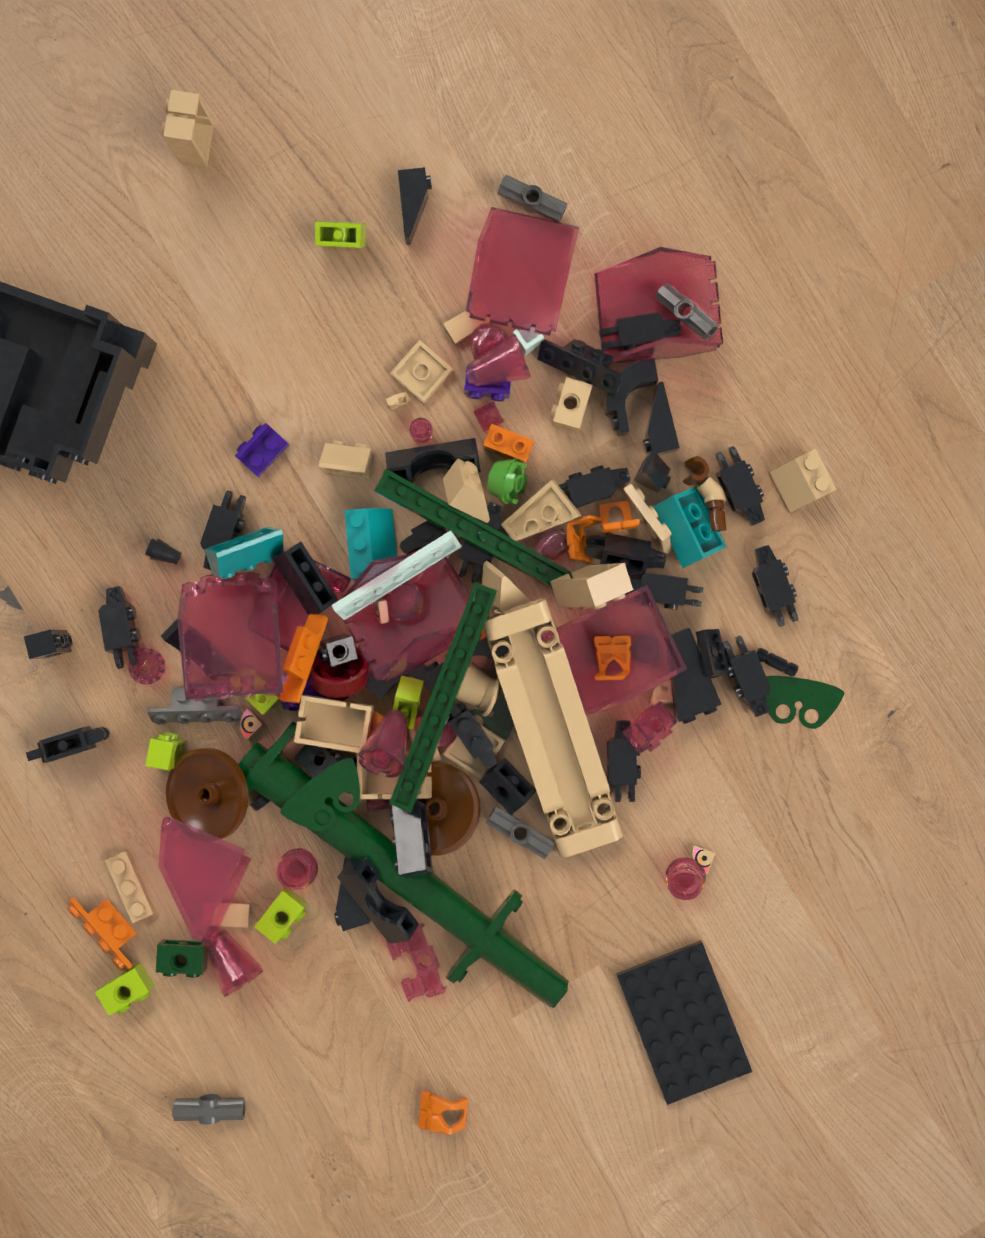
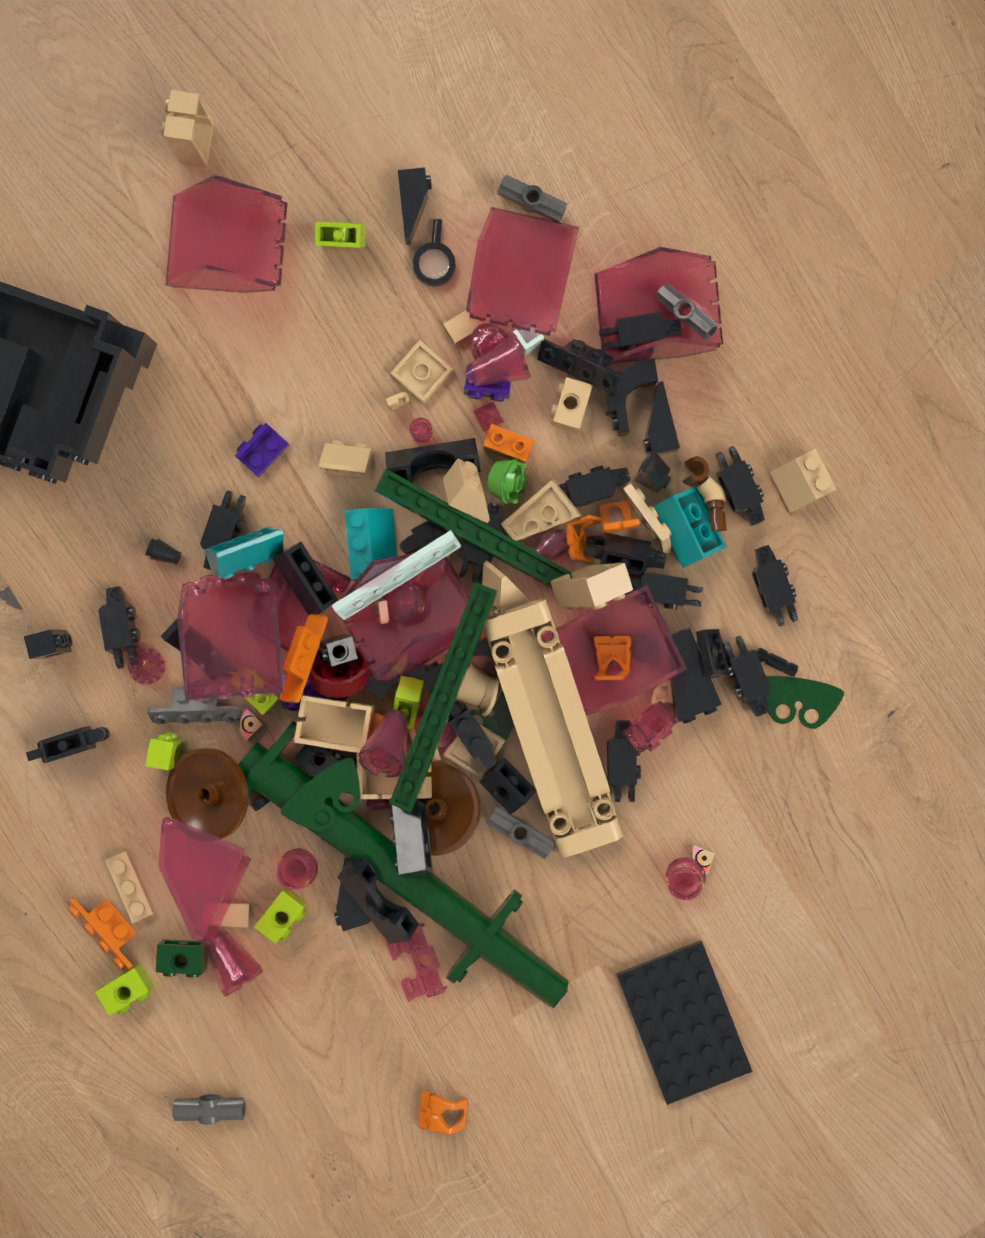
(226, 237): none -> clear pink windscreen
(434, 261): none -> piece

